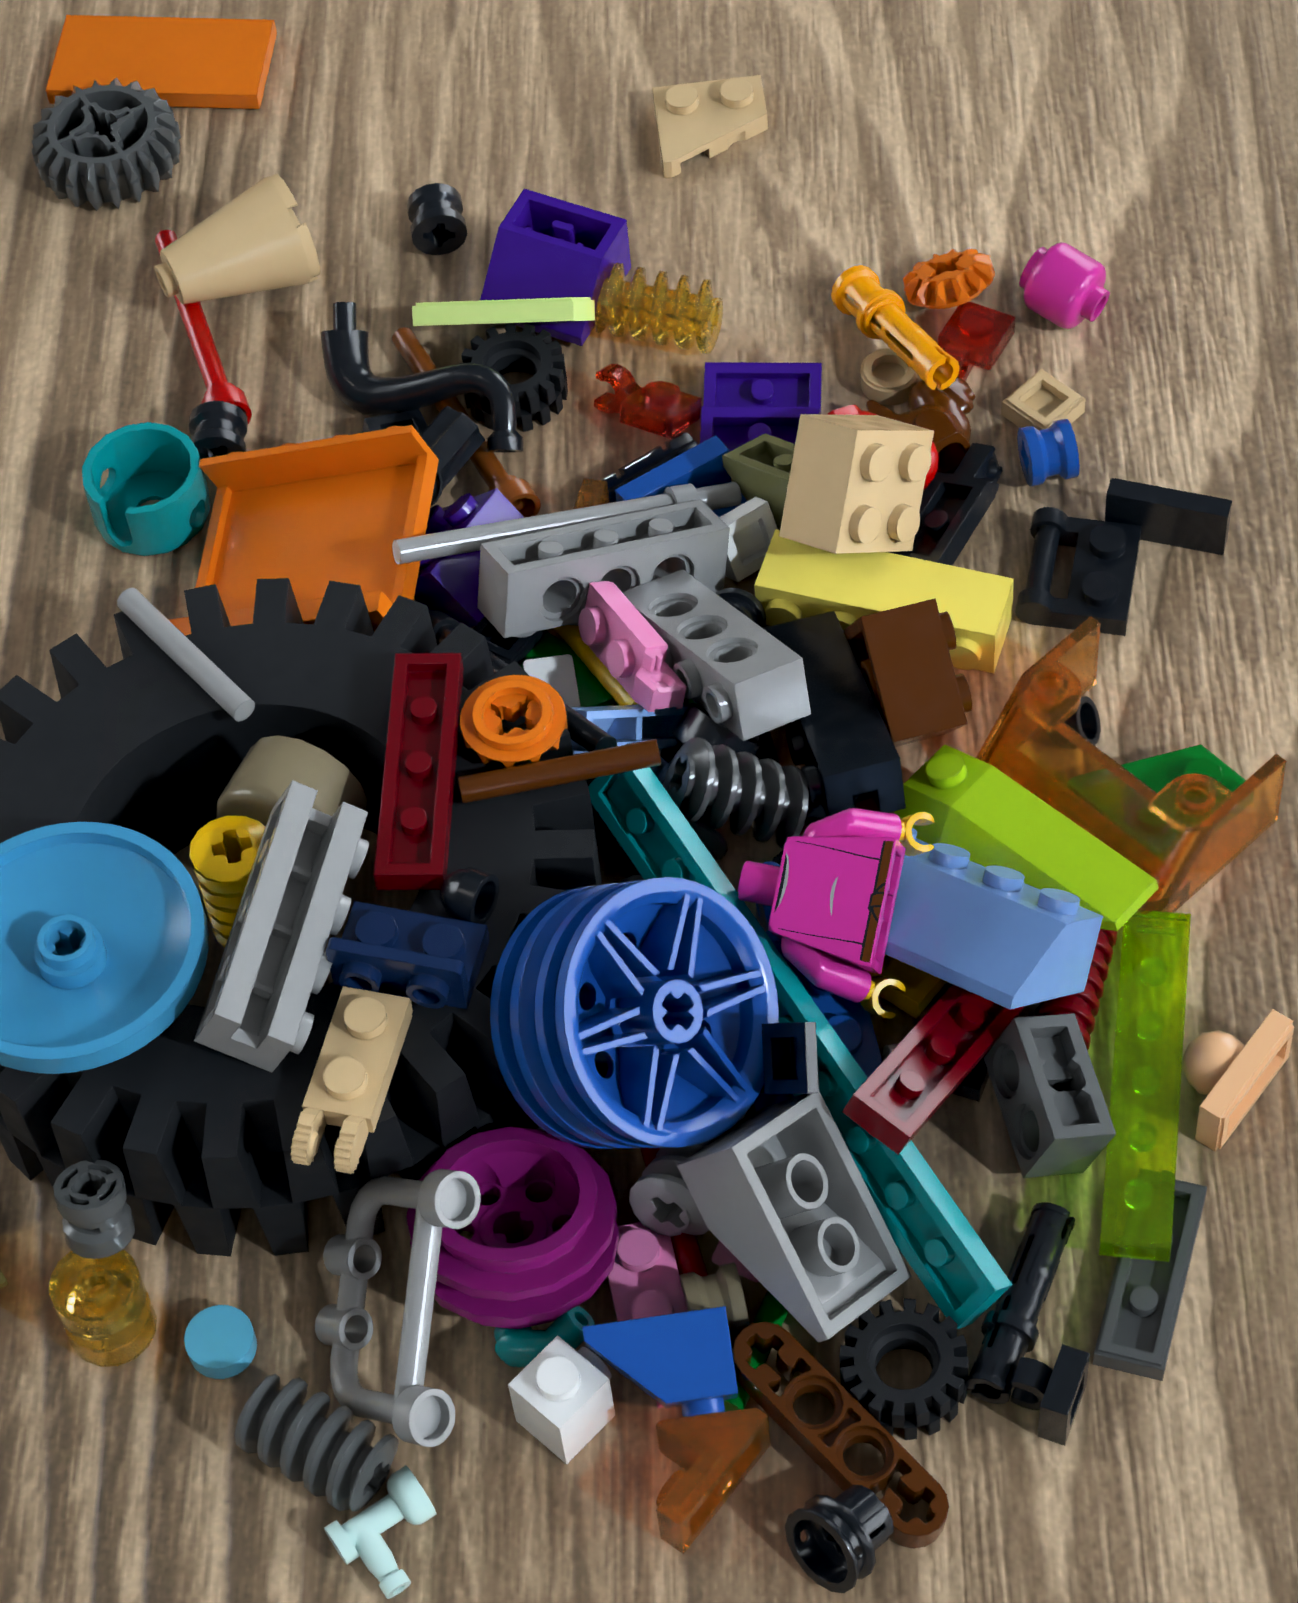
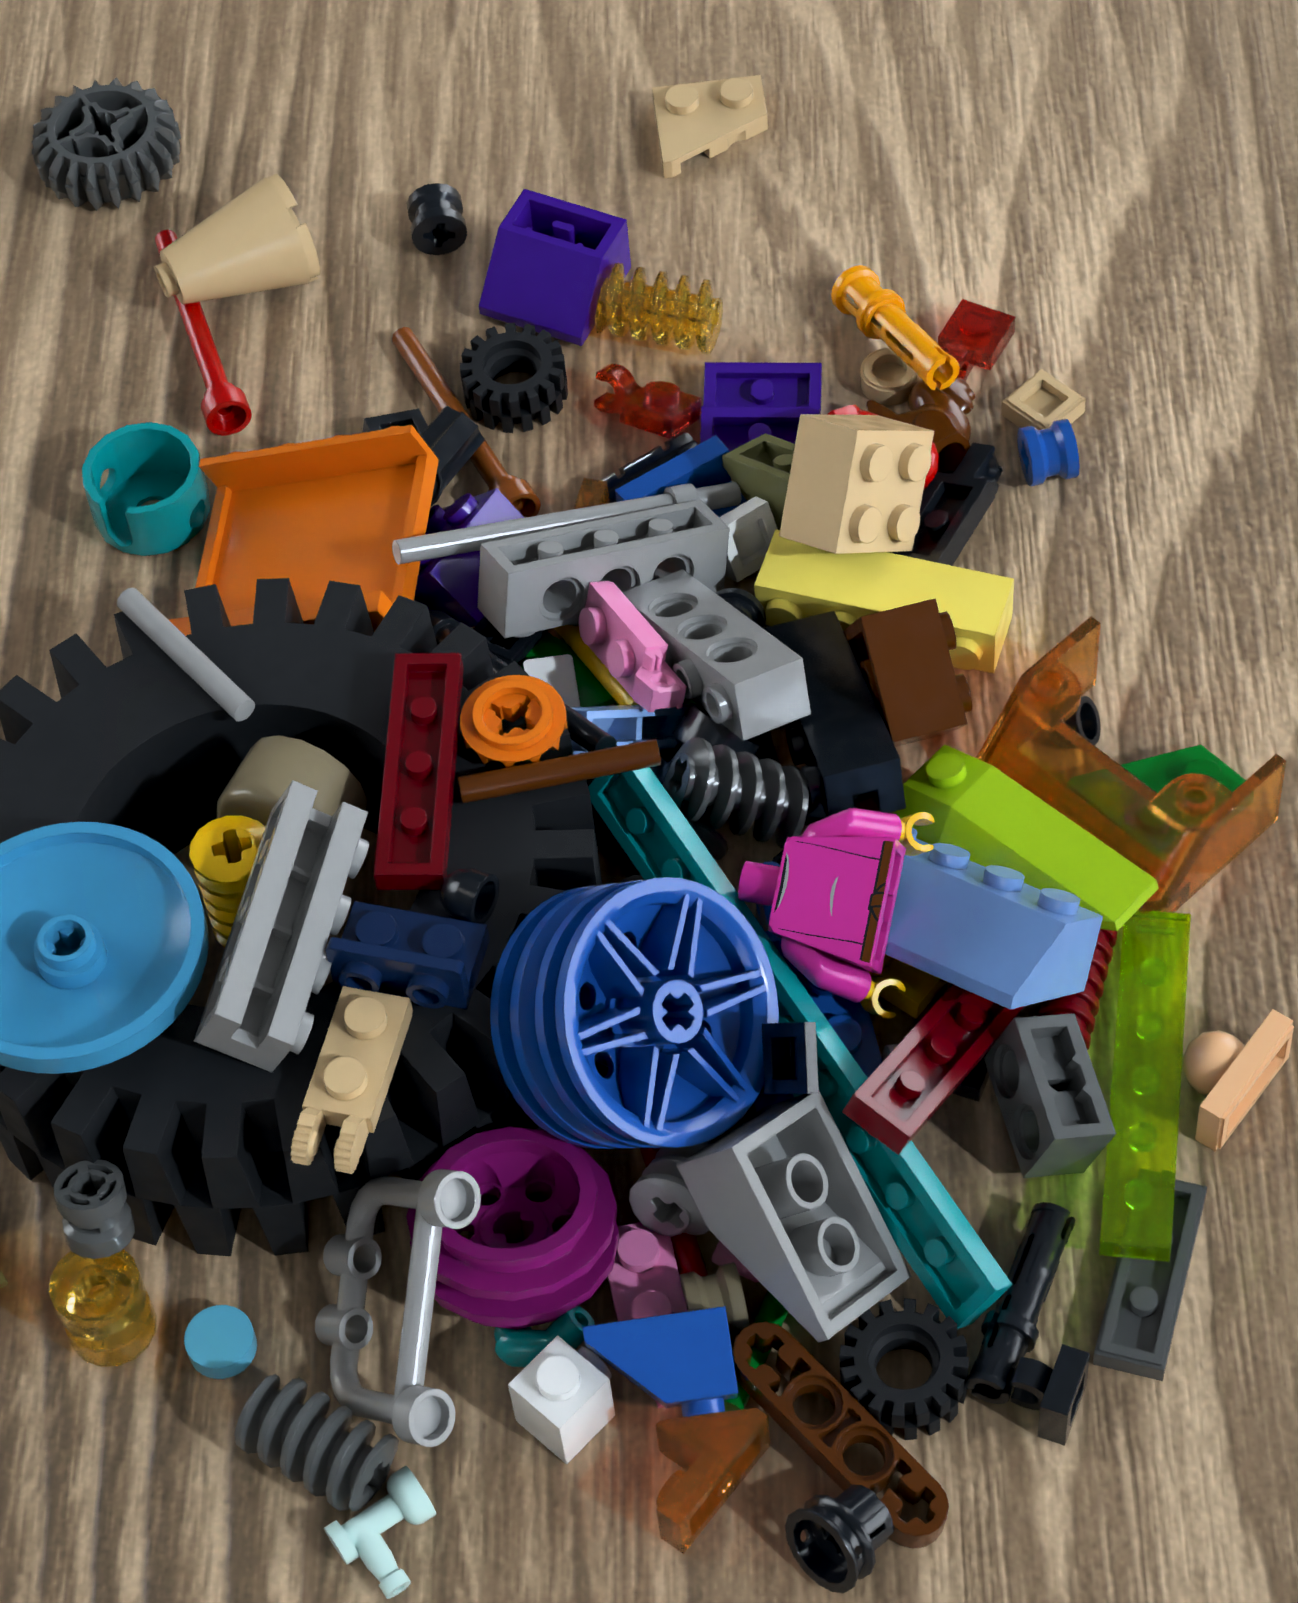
(182, 58): orange tile -> none
(218, 428): black wheel -> none
(354, 383): black animal -> none
(503, 311): yellowish green tile -> none
(948, 279): orange gear -> none
(1064, 285): dark pink head -> none
(1099, 578): black plate -> none
(1170, 515): black tile -> none

